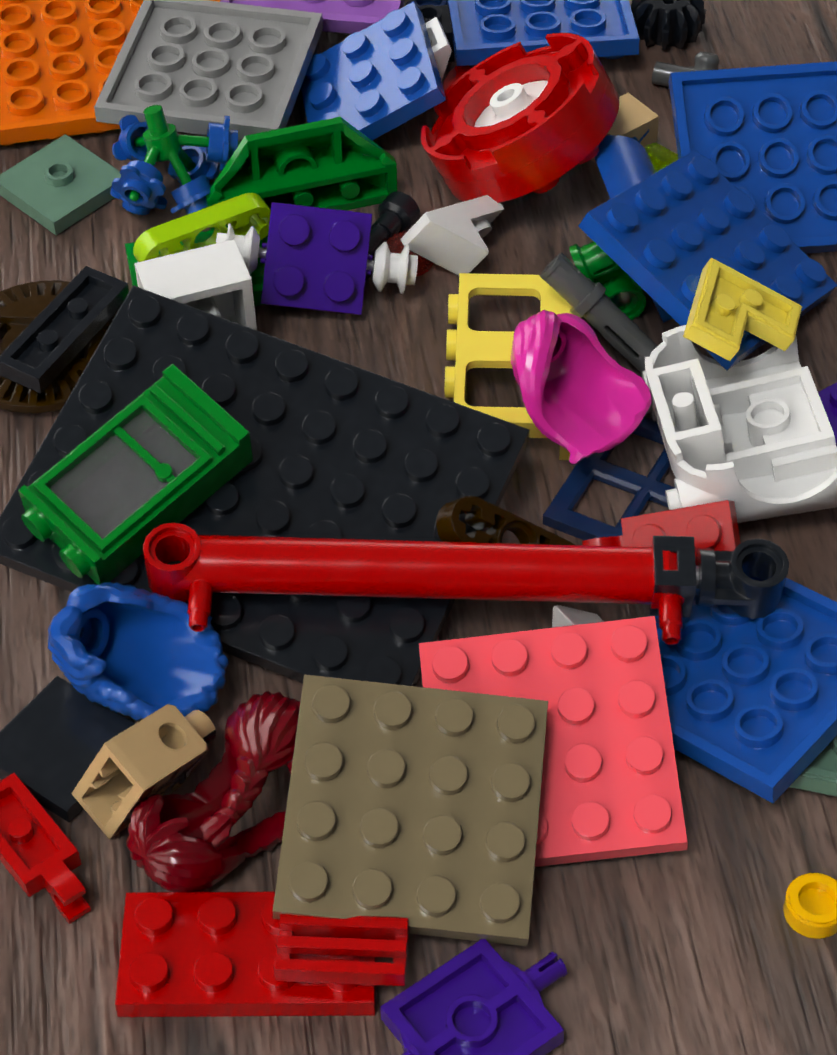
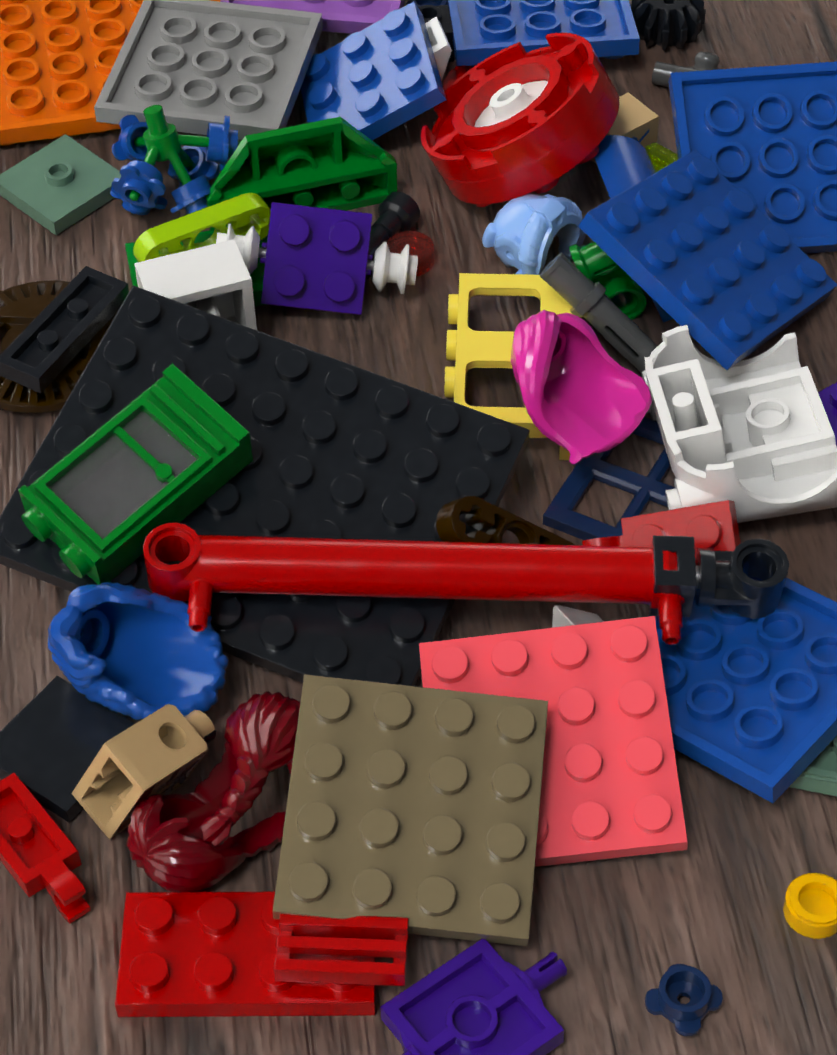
(454, 234): white slope -> none
(527, 228): none -> light blue helmet
(687, 982): none -> dark blue plate
(731, 303): light yellow tile -> none

